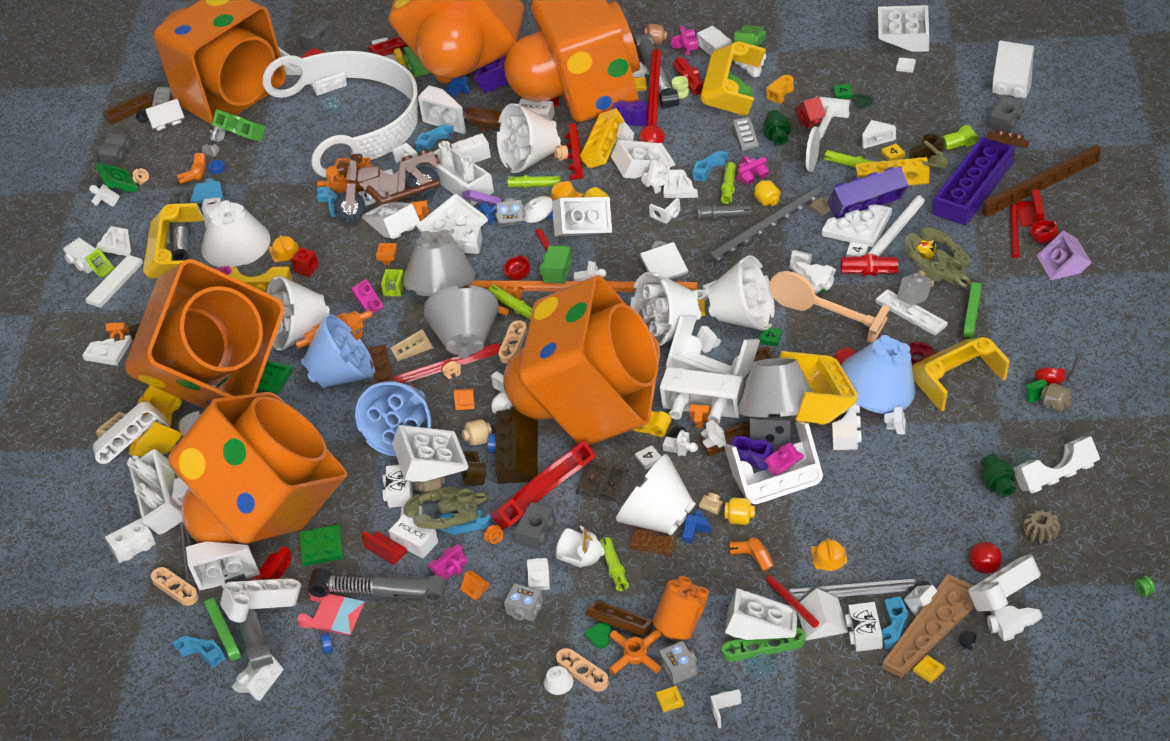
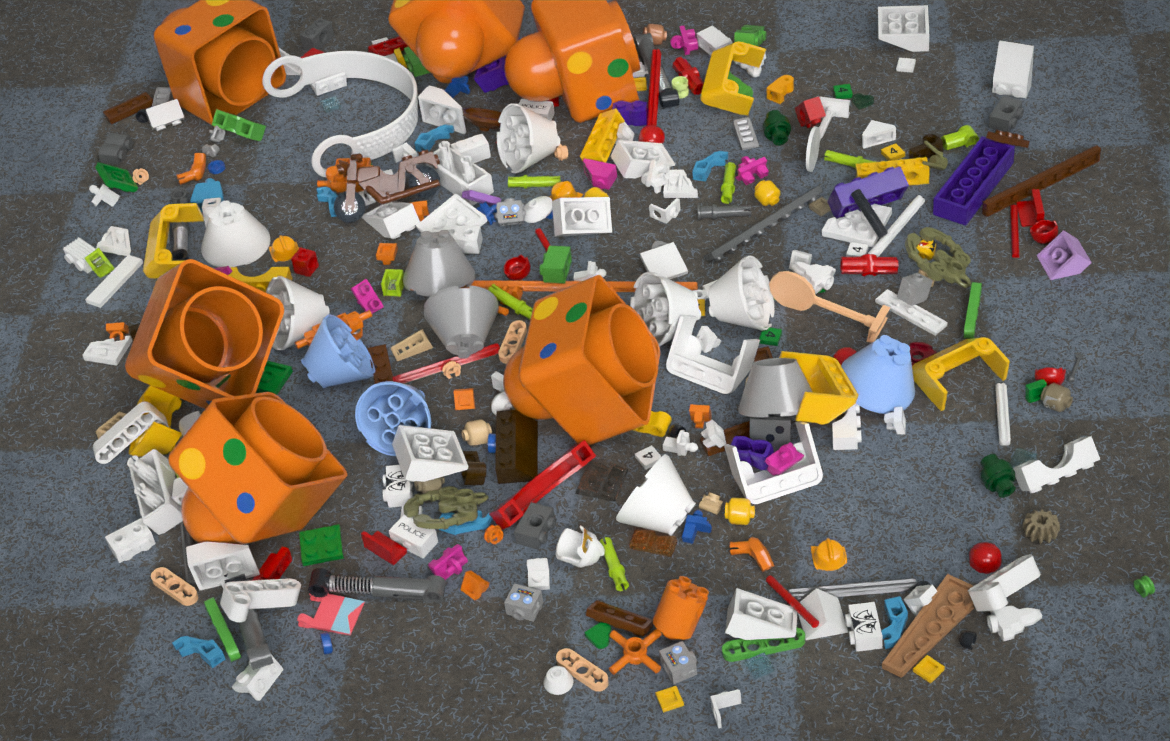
(576, 152): red hinge -> none
(600, 173): none -> dark pink slope
(688, 387): white piece -> none
(869, 213): none -> black axle
(1002, 414): none -> white axle

